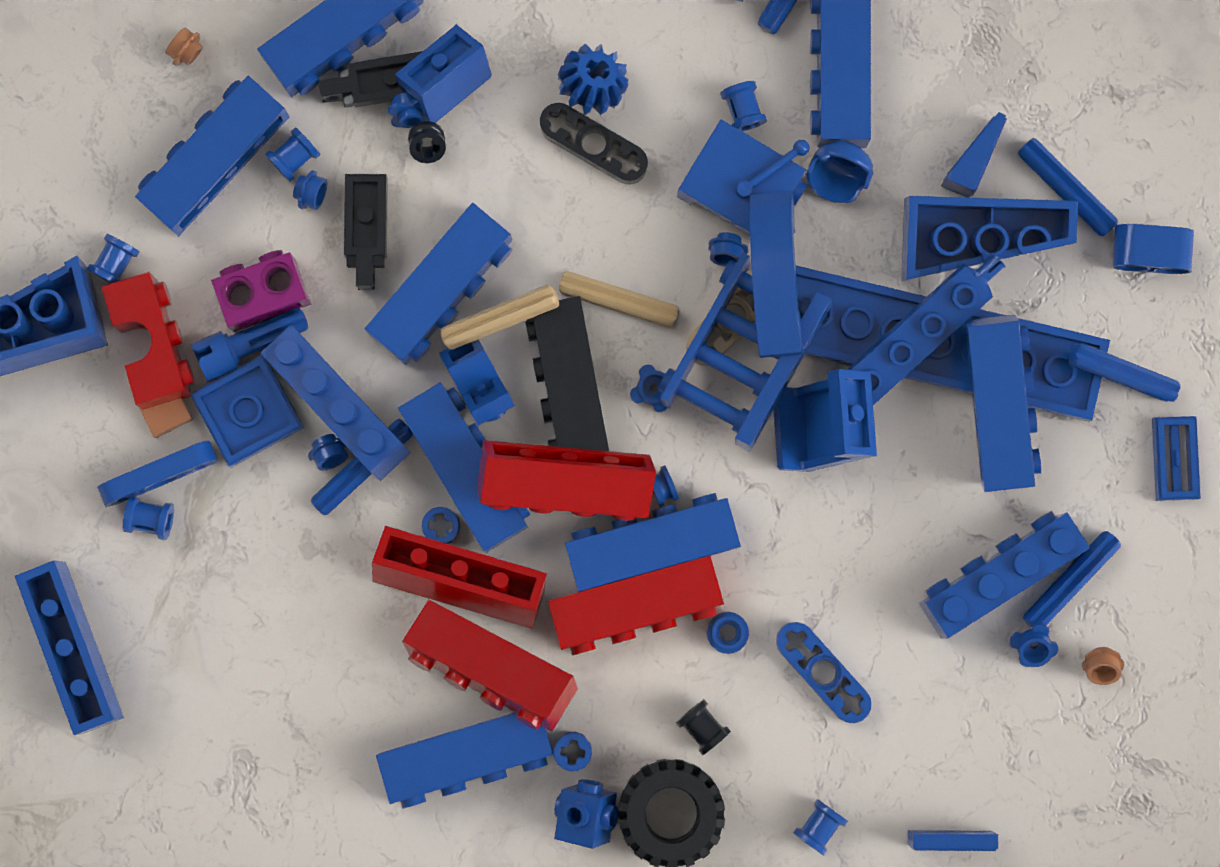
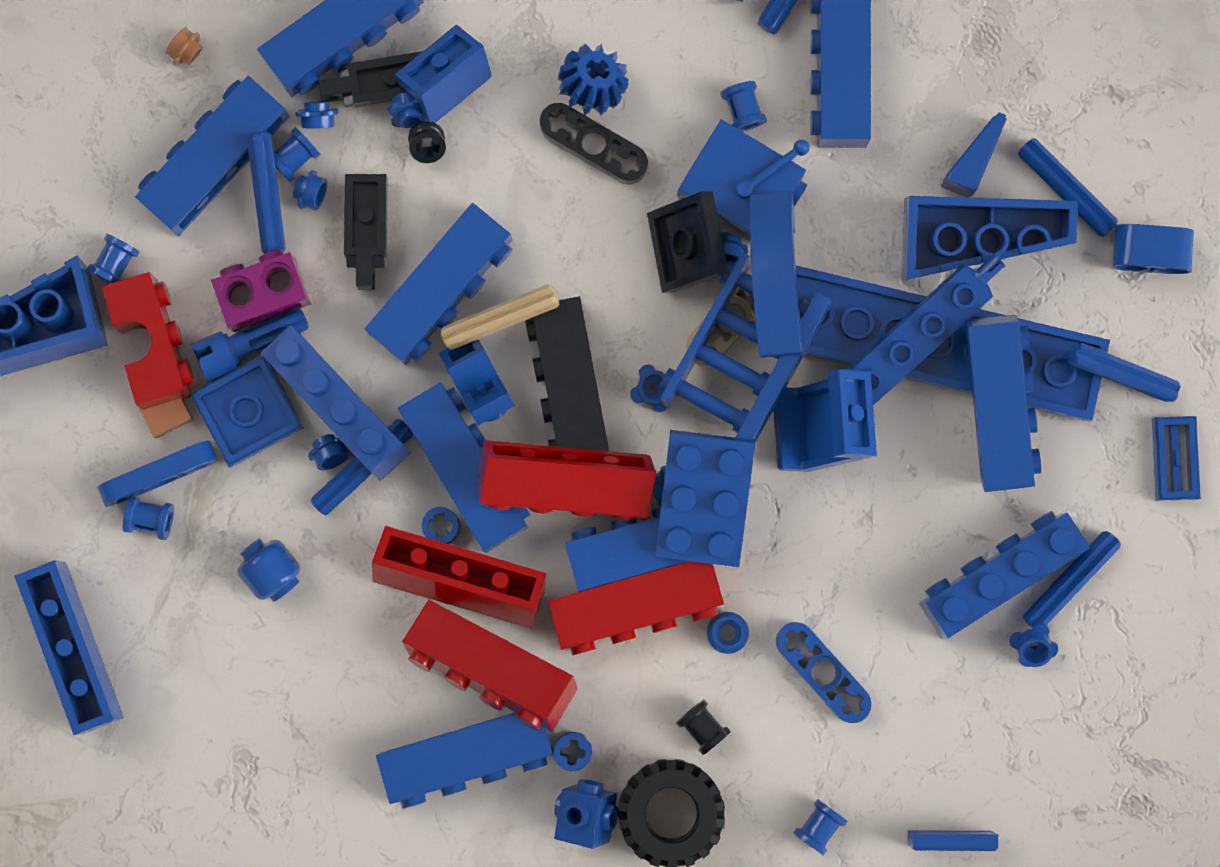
(266, 192): none -> blue axle
(268, 569): none -> blue head
(317, 115): none -> blue plate
(619, 299): tan axle -> none
(687, 242): none -> black plate
(705, 498): none -> blue plate
(839, 171): blue hair -> none
(1103, 666): nougat plate -> none

